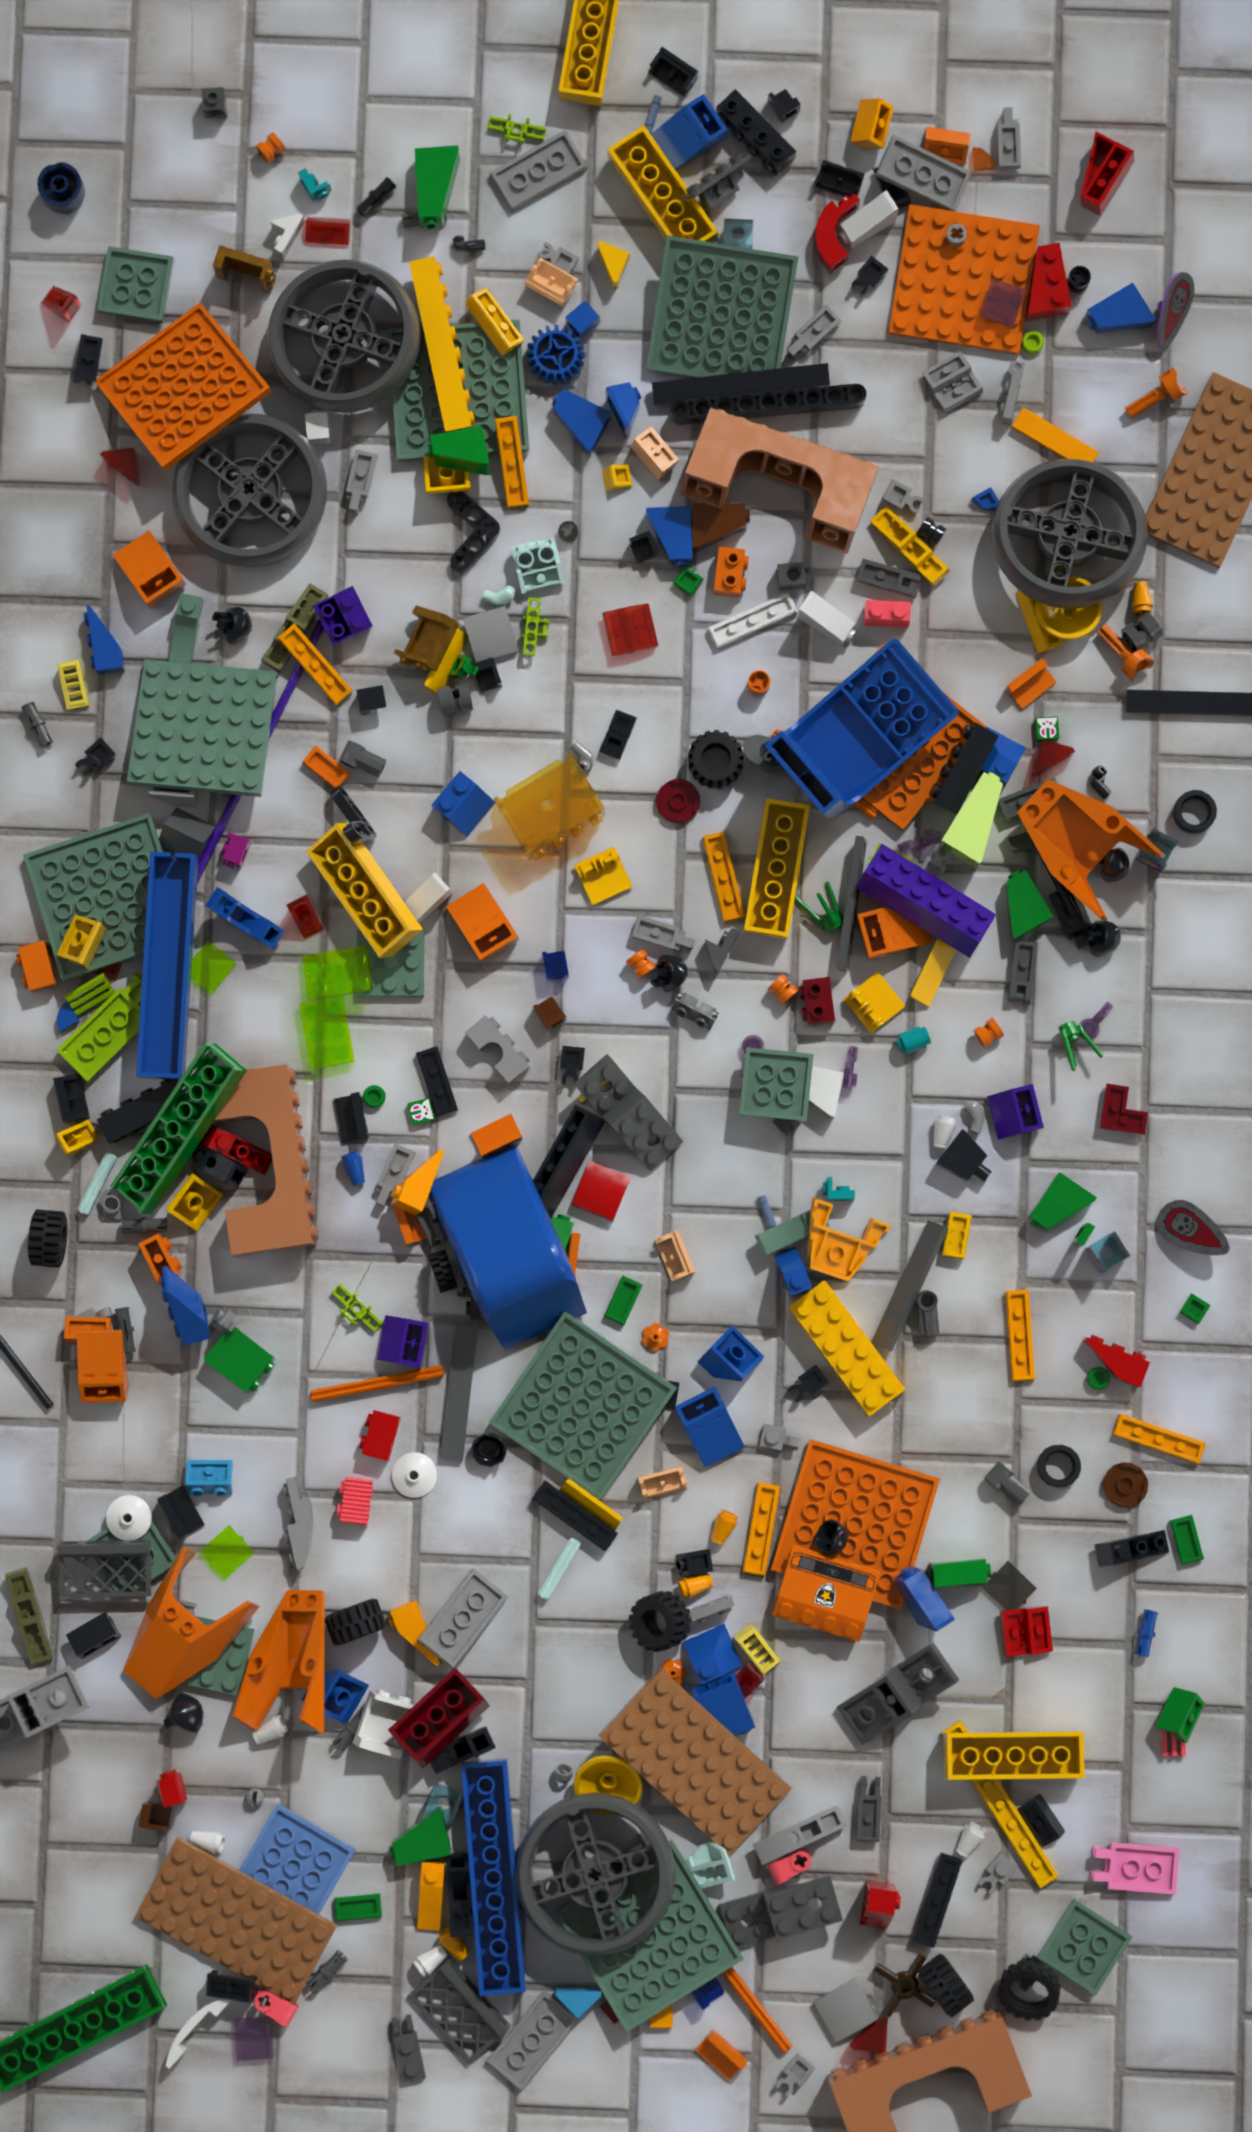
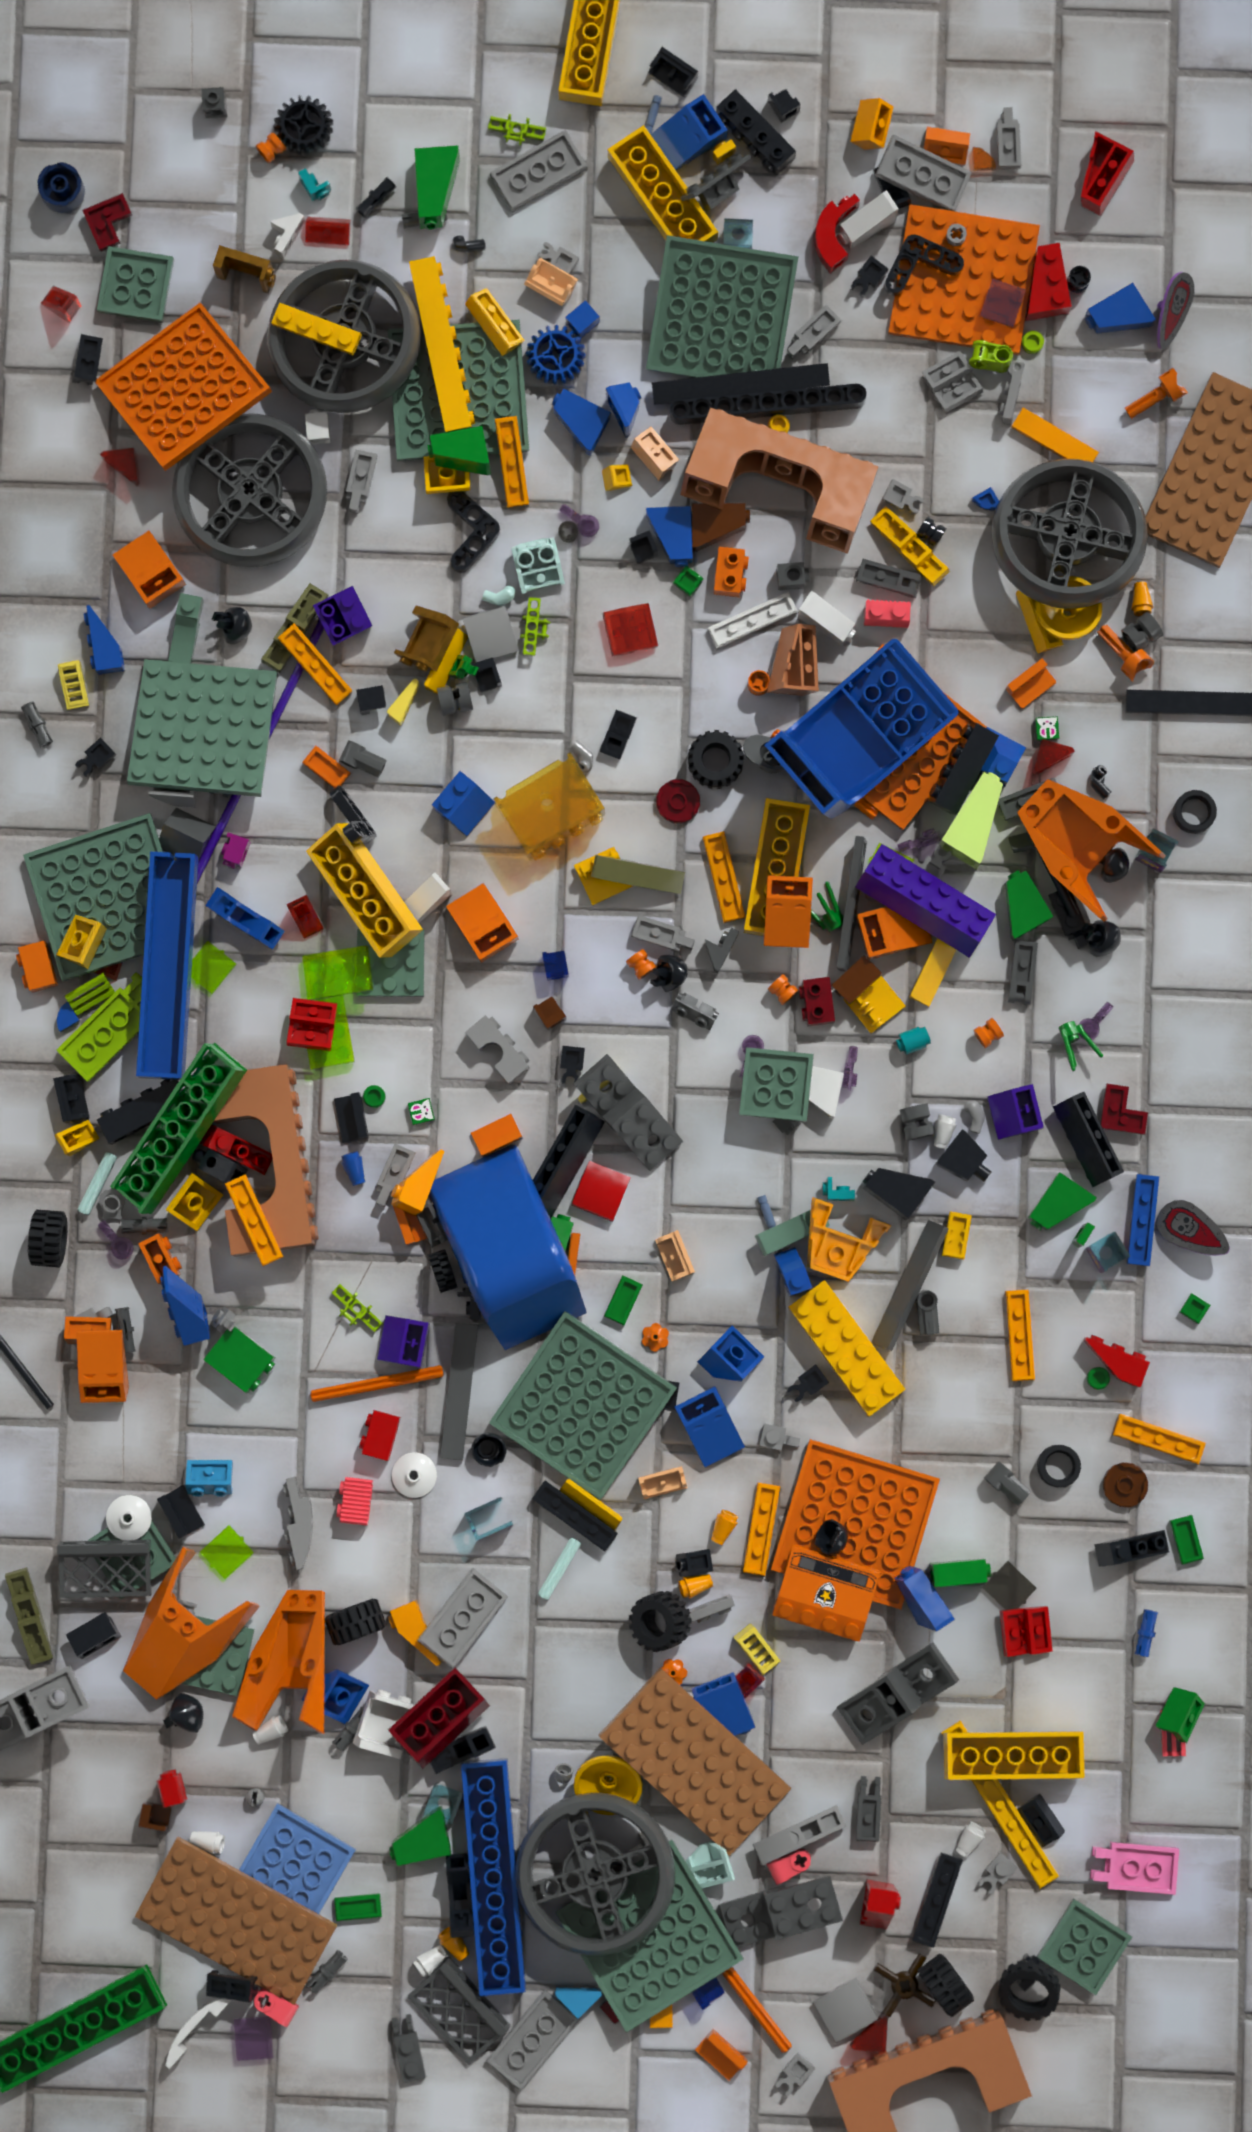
(101, 220): none -> dark red plate
(120, 1246): none -> clear purple plate
(254, 1220): none -> light orange tile
(285, 120): none -> black gear
(311, 1024): none -> red slope
(316, 329): none -> yellow plate
(402, 704): none -> light yellow slope
(431, 1894): light orange slope -> none
(437, 1081): black tile -> none
(472, 1525): none -> clear light blue piece
(587, 524): none -> clear purple plate
(614, 261): yellow slope -> none
(638, 874): none -> olive slope
(712, 1654): blue slope -> none
(723, 151): none -> yellow plate
(779, 423): none -> yellow plate
(788, 911): none -> orange slope
(795, 662): none -> nougat wedge
(839, 179): black hinge -> none
(856, 979): none -> reddish brown panel
(897, 1190): none -> black slope
(913, 257): none -> black beam
(913, 1114): none -> dark grey wheel
(990, 355): none -> lime piece
(1088, 1139): none -> black brick
(1143, 1220): none -> blue plate

